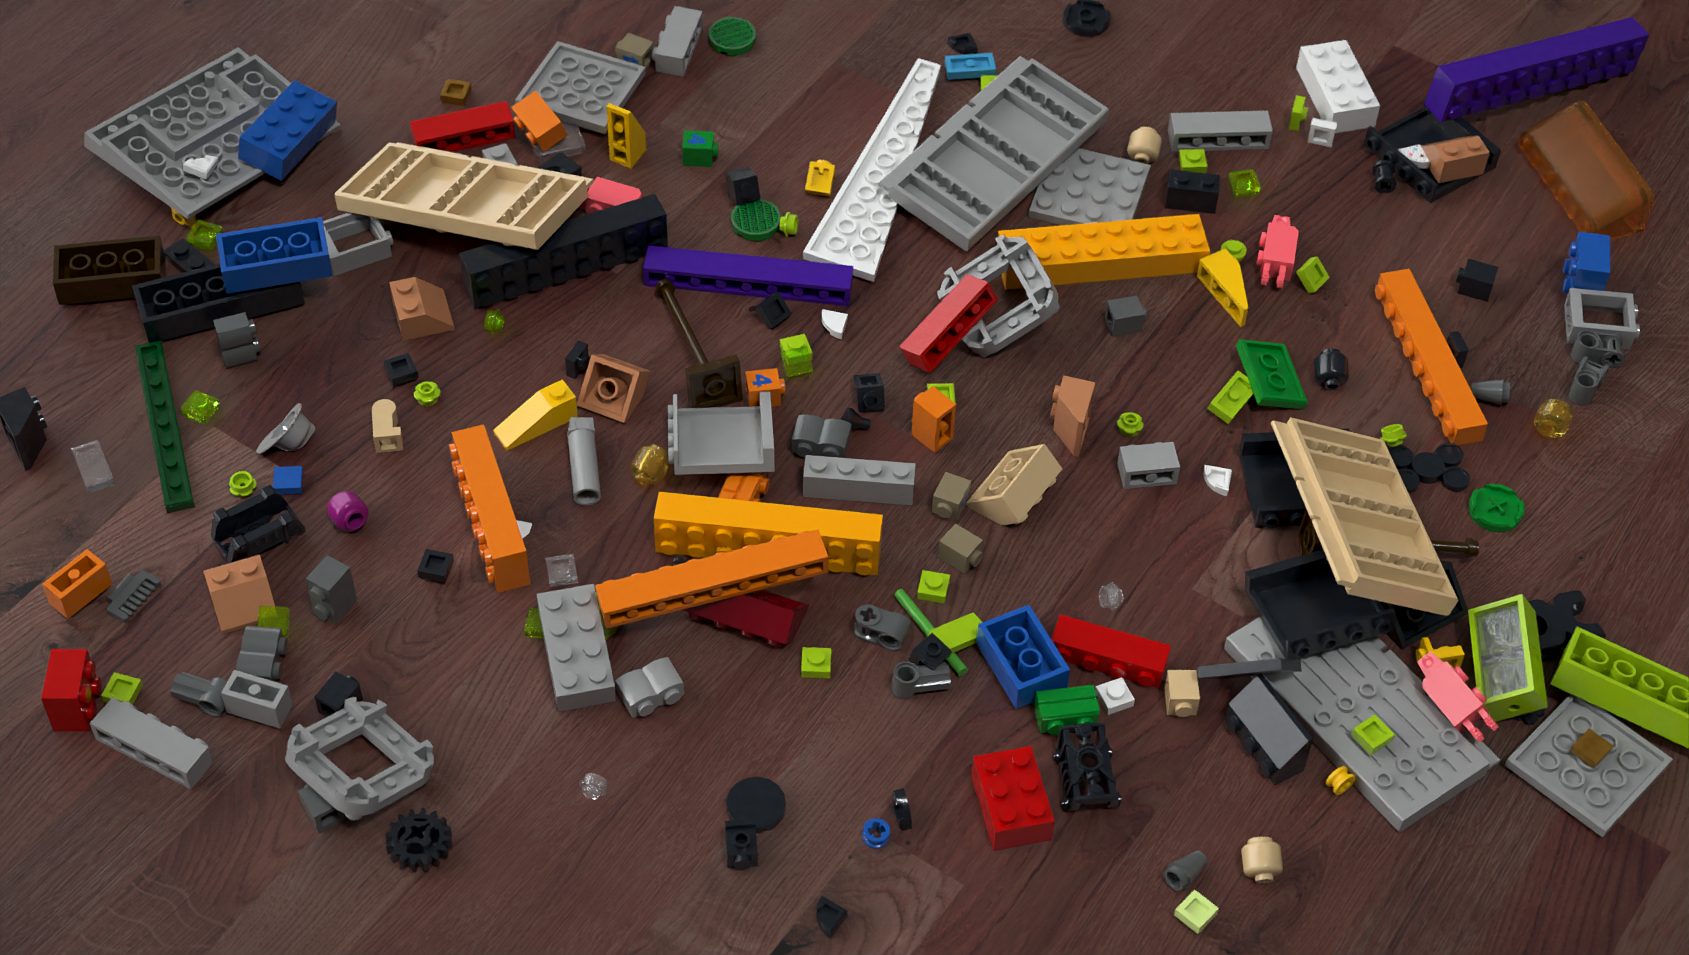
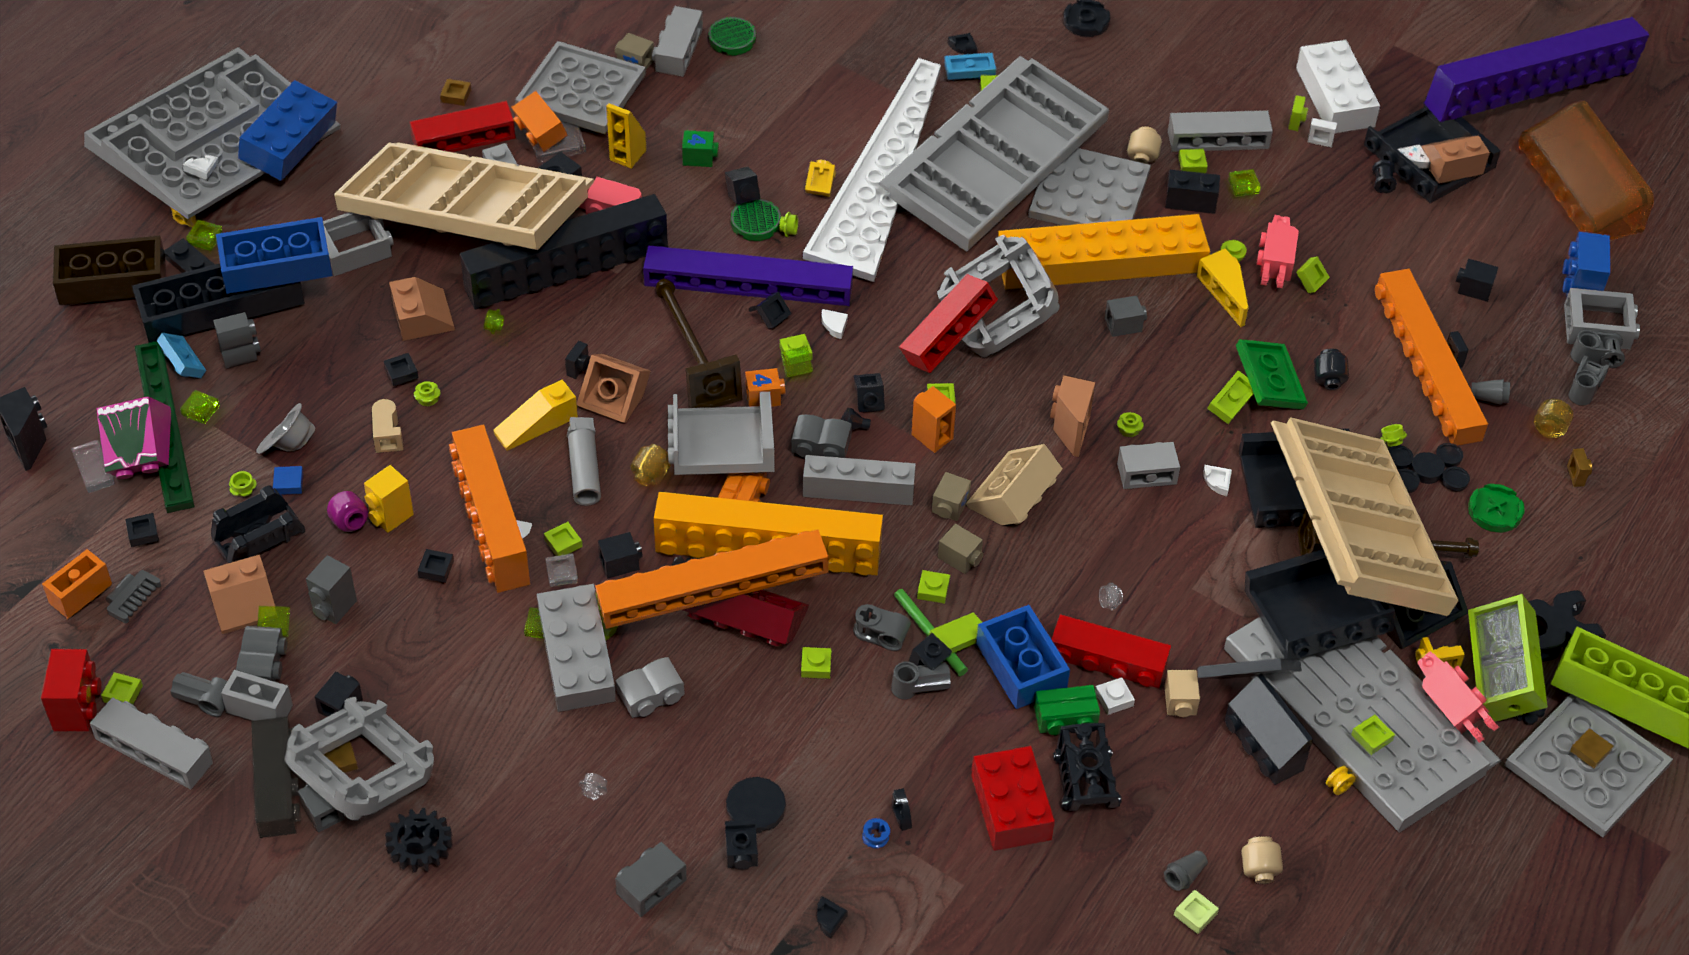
(134, 436): none -> slope
(142, 529): none -> black plate
(181, 355): none -> dark azure plate
(274, 779): none -> clear smoke brick
(343, 757): none -> pearl gold tile
(388, 499): none -> yellow brick
(563, 539): none -> lime plate
(619, 554): none -> black brick
(650, 878): none -> dark grey brick
(1579, 467): none -> pearl gold plate

